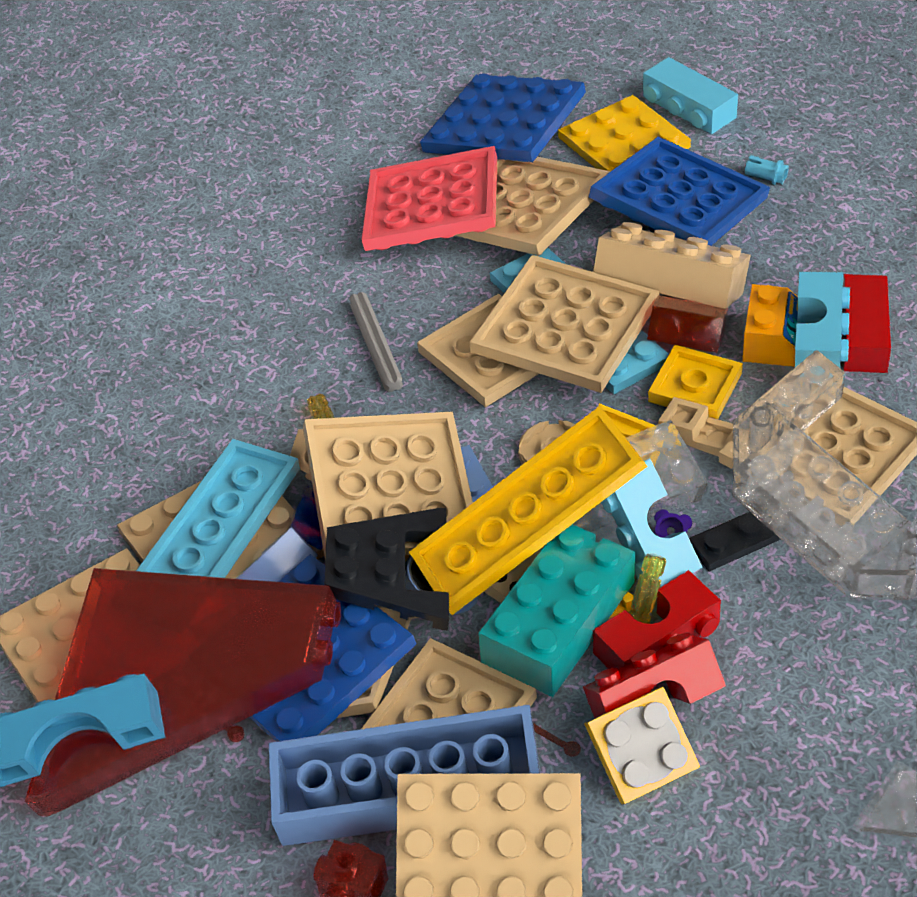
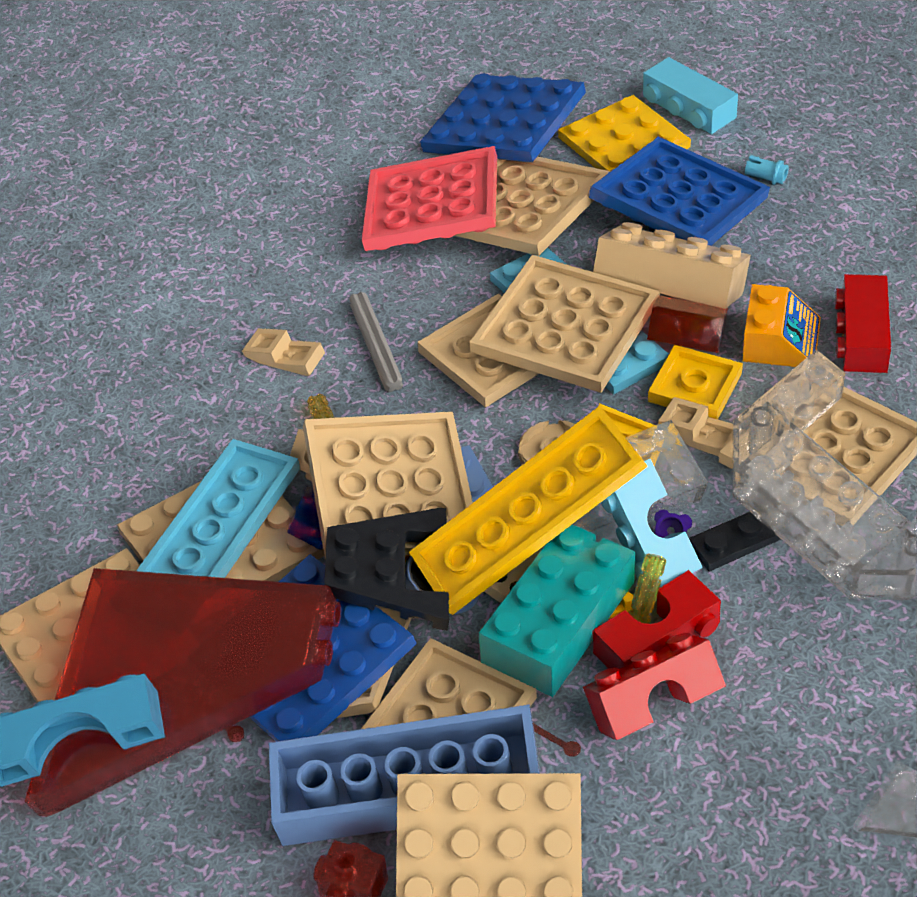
(277, 350): none -> tan slope
(279, 558): medium blue slope -> none
(642, 745): piece -> none
(821, 305): medium azure arch -> none

